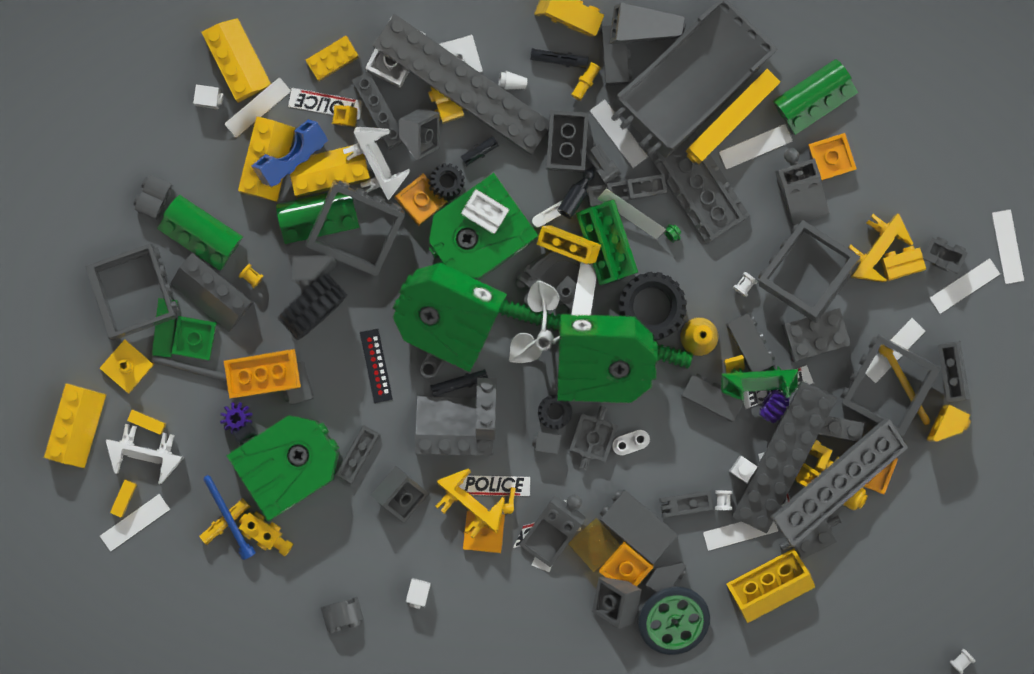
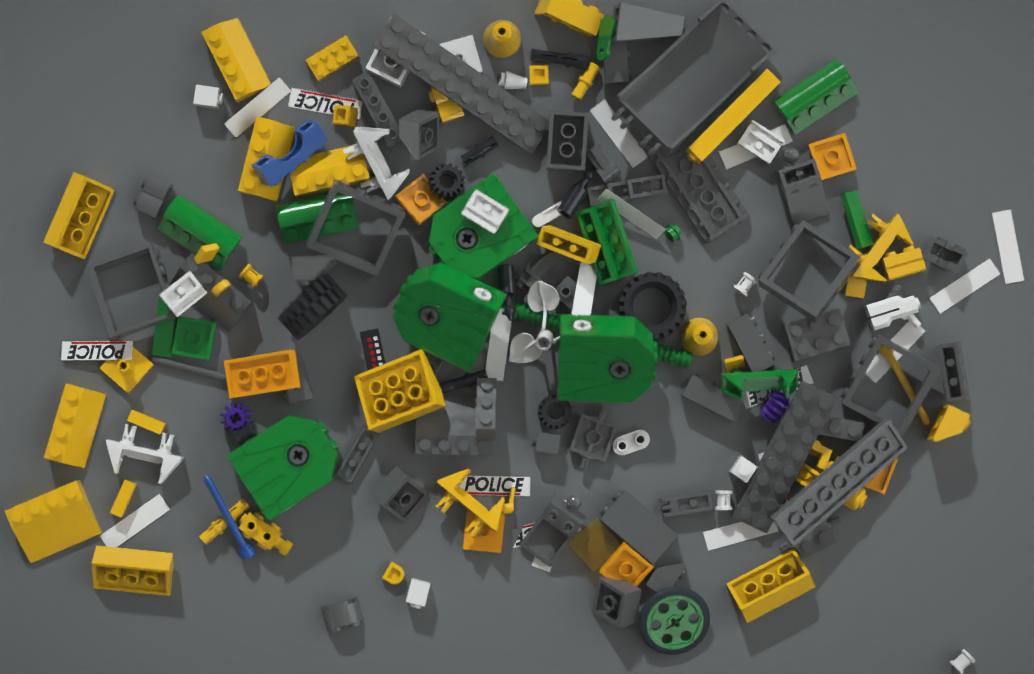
(53, 521): none -> yellow slope
(79, 215): none -> yellow slope
(97, 350): none -> sticker
(132, 570): none -> yellow slope
(183, 293): none -> white plate
(206, 253): none -> yellow tile
(220, 287): none -> yellow tile
(394, 574): none -> yellow tile
(399, 392): none -> yellow slope
(498, 347): none -> white sticker
(502, 45): none -> yellow cone
(507, 285): none -> black wheel
(538, 75): none -> yellow tile
(606, 34): none -> green piece
(761, 142): none -> white plate
(855, 287): none -> yellow tile
(856, 219): none -> green tile
(892, 308): none -> white piece

